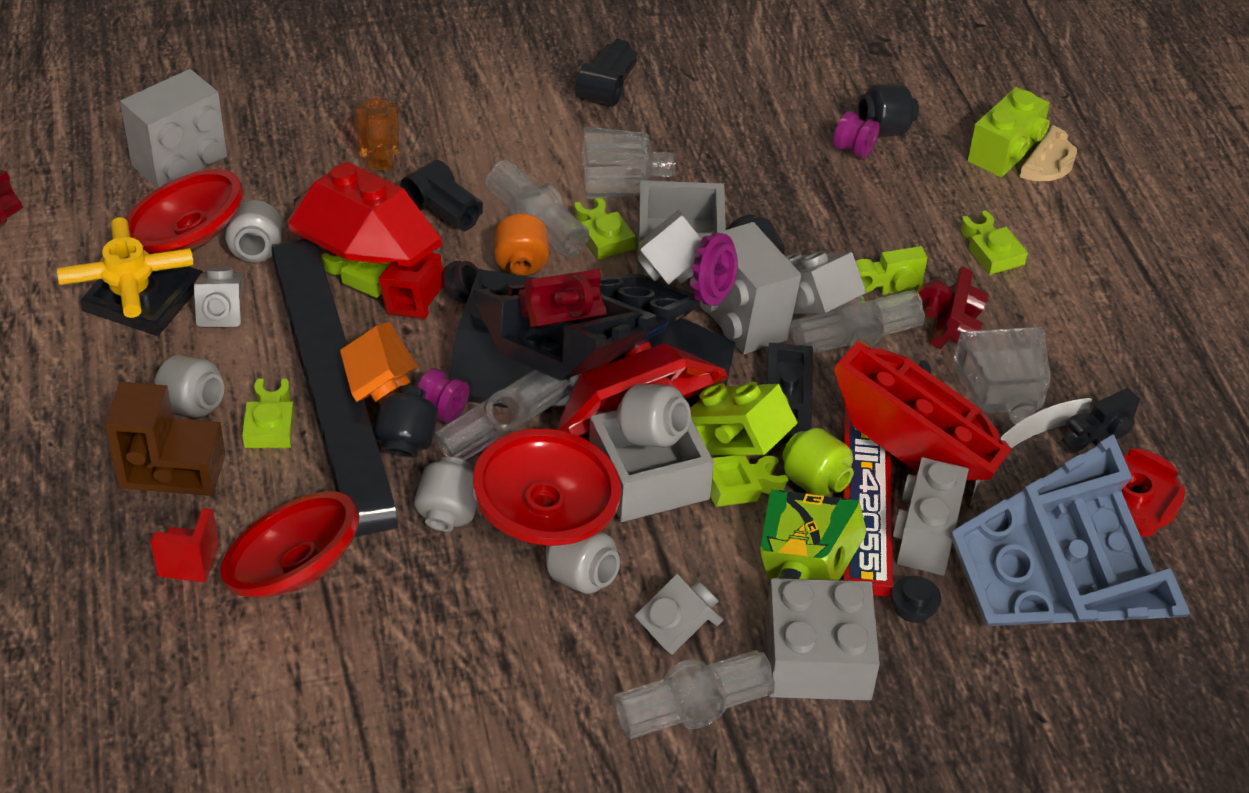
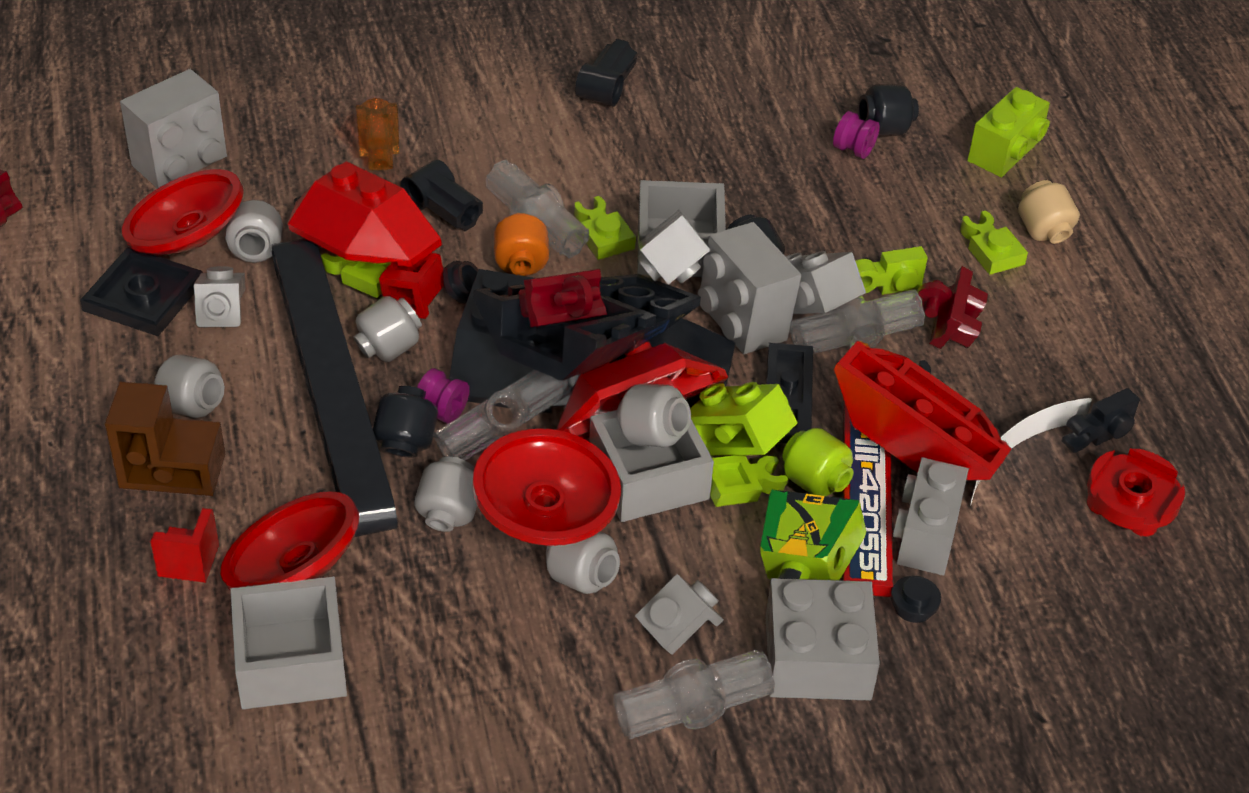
(125, 267): yellow bar -> none
(270, 418): lime plate -> none
(287, 643): none -> light grey piece
(377, 363): orange slope -> none
(387, 328): none -> light grey head
(618, 160): clear torso -> none
(714, 269): magenta gear -> none
(1005, 369): clear torso -> none
(1048, 211): none -> tan head
(1051, 158): tan tile -> none
(1066, 551): sand blue wedge -> none

